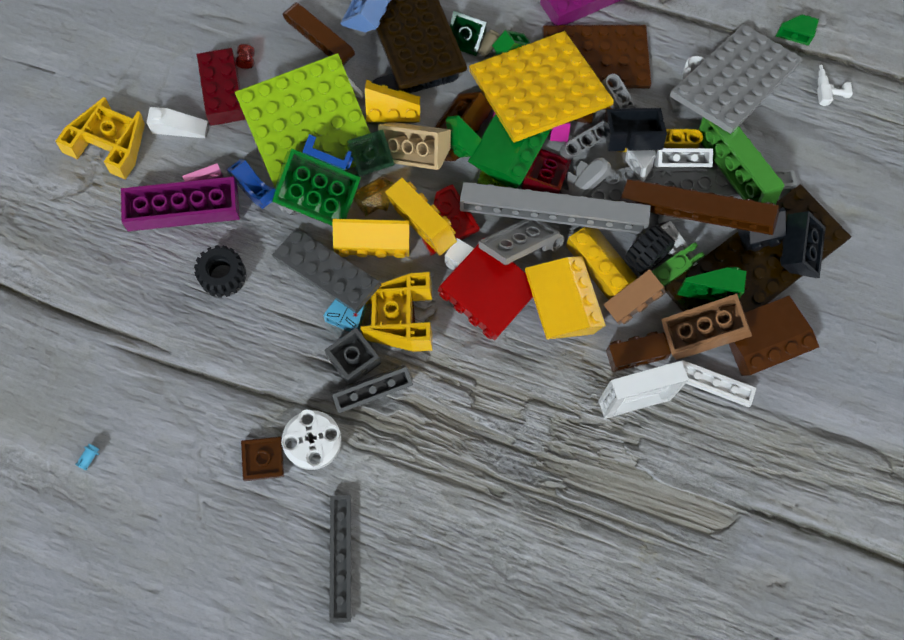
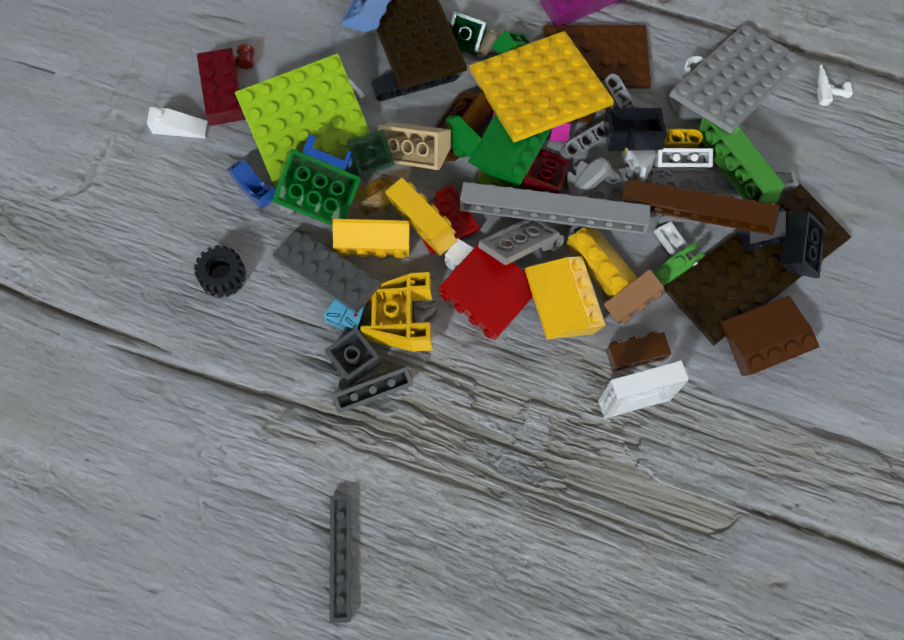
(87, 456): medium azure pin -> none
(108, 131): yellow wedge -> none
(179, 204): magenta brick -> none
(209, 172): bright pink plate -> none
(262, 458): reddish brown plate -> none
(303, 433): white piece -> none
(318, 32): reddish brown beam -> none
(390, 105): yellow wedge -> none
(650, 249): black tyre -> none
(706, 327): medium nougat brick -> none
(714, 284): green slope -> none
(719, 384): white plate -> none
(799, 29): green slope -> none

